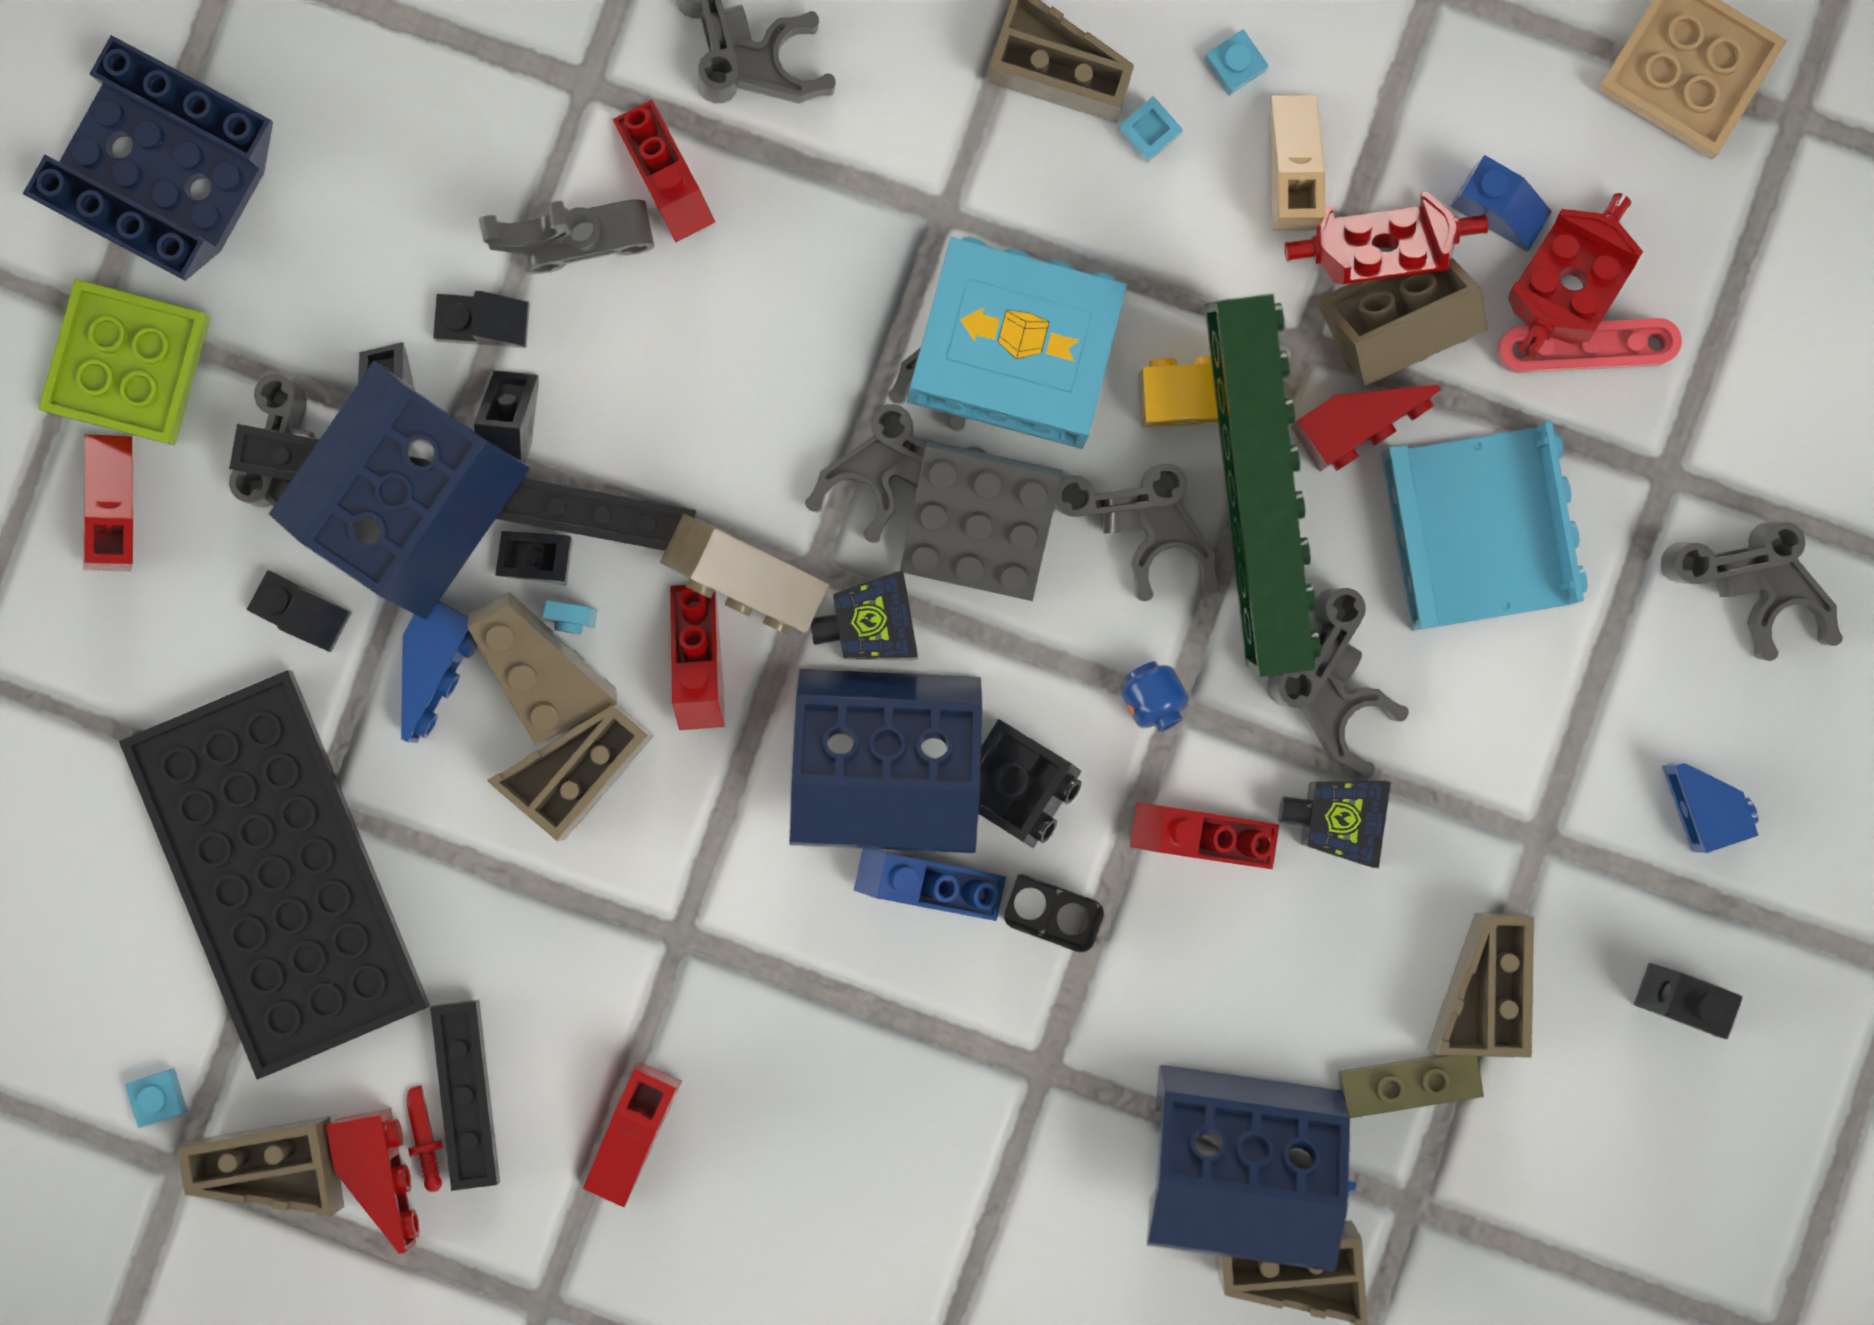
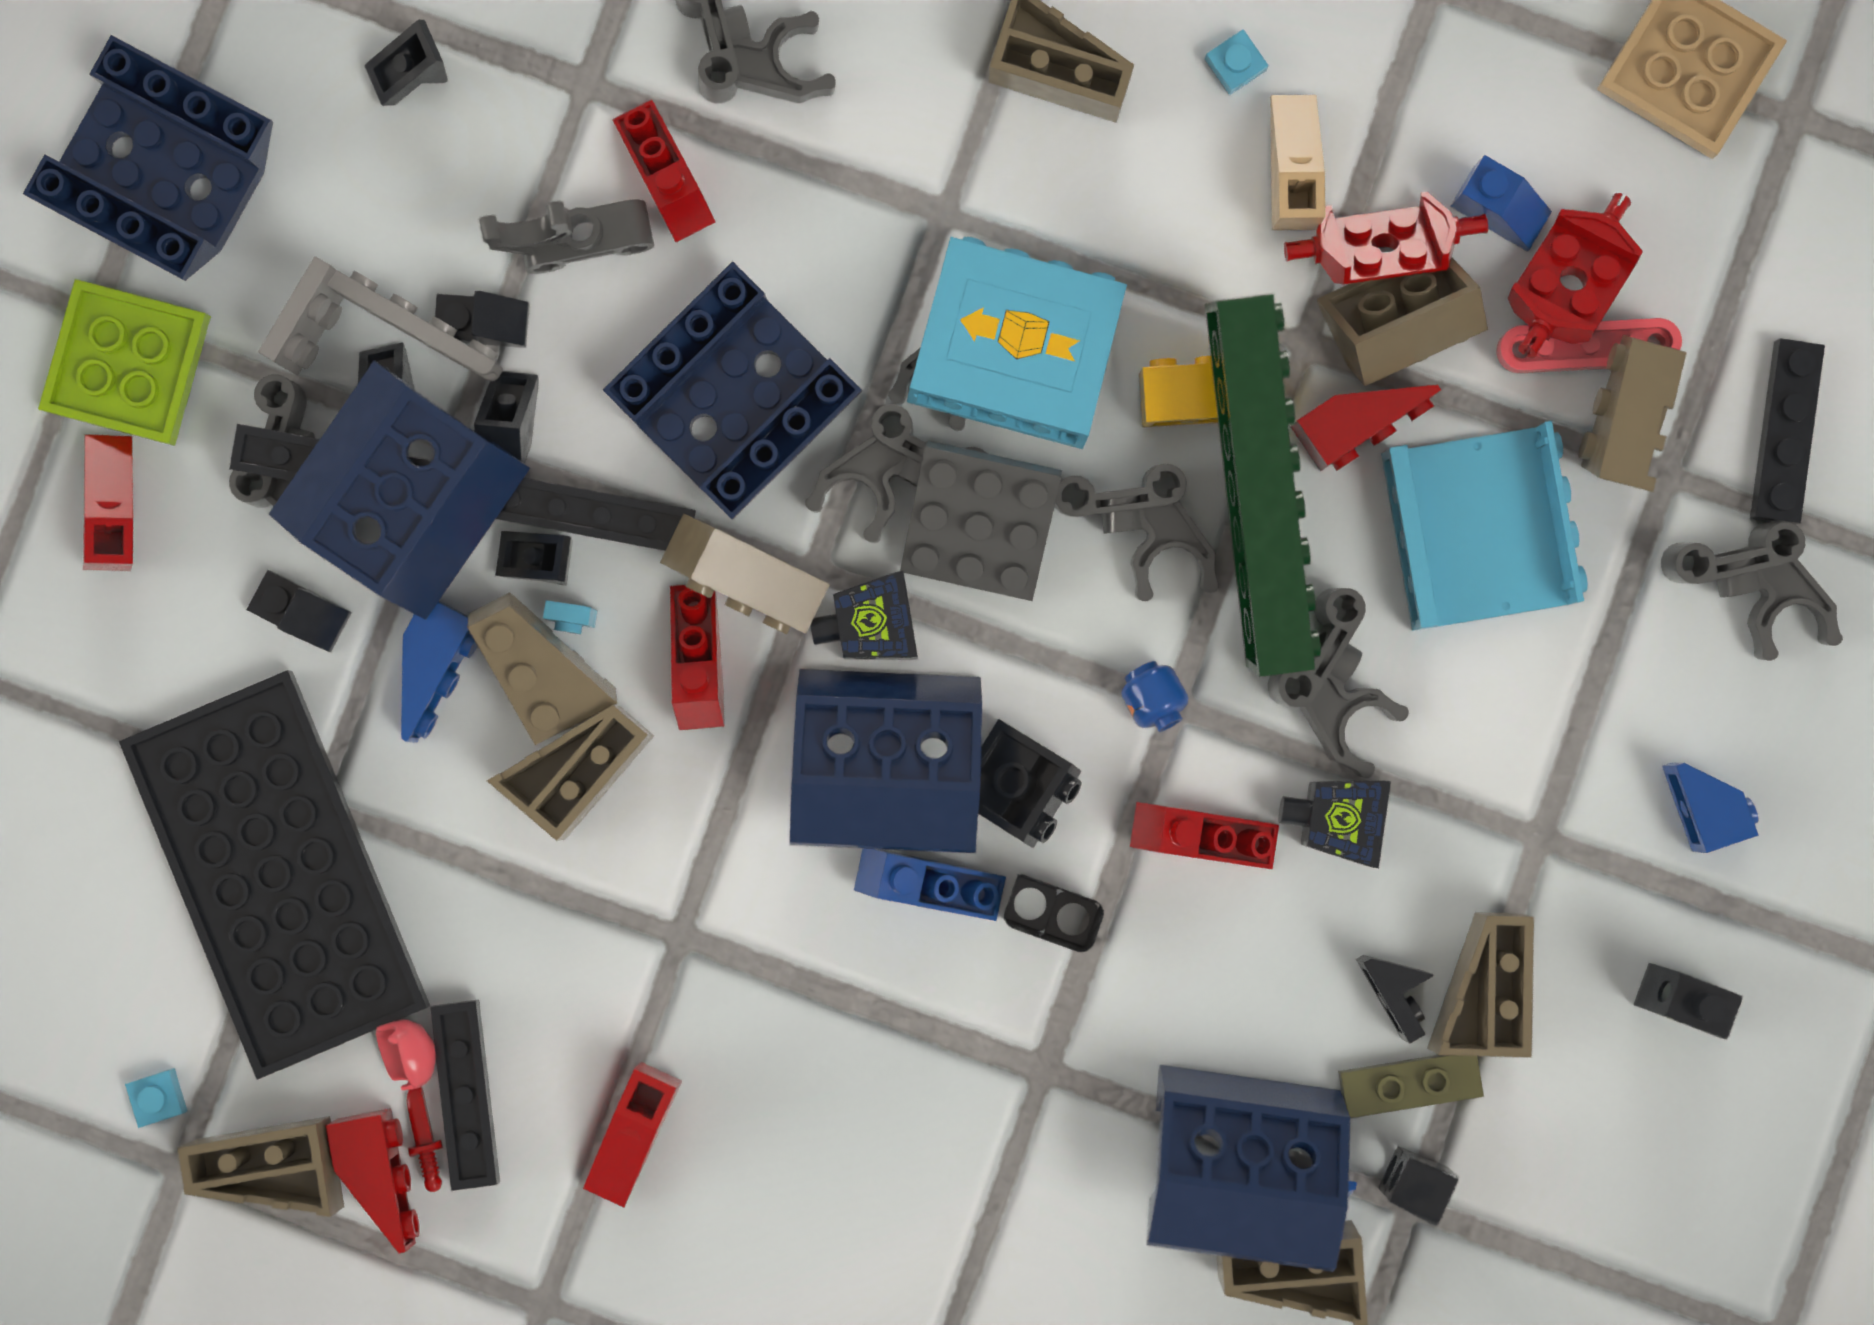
(316, 308): none -> light grey bracket
(406, 65): none -> black slope
(407, 1052): none -> coral hair
(708, 369): none -> dark blue slope
(1150, 129): medium azure plate -> none
(1389, 984): none -> black slope
(1418, 1185): none -> black piece
(1632, 412): none -> dark tan wedge
(1787, 431): none -> black plate

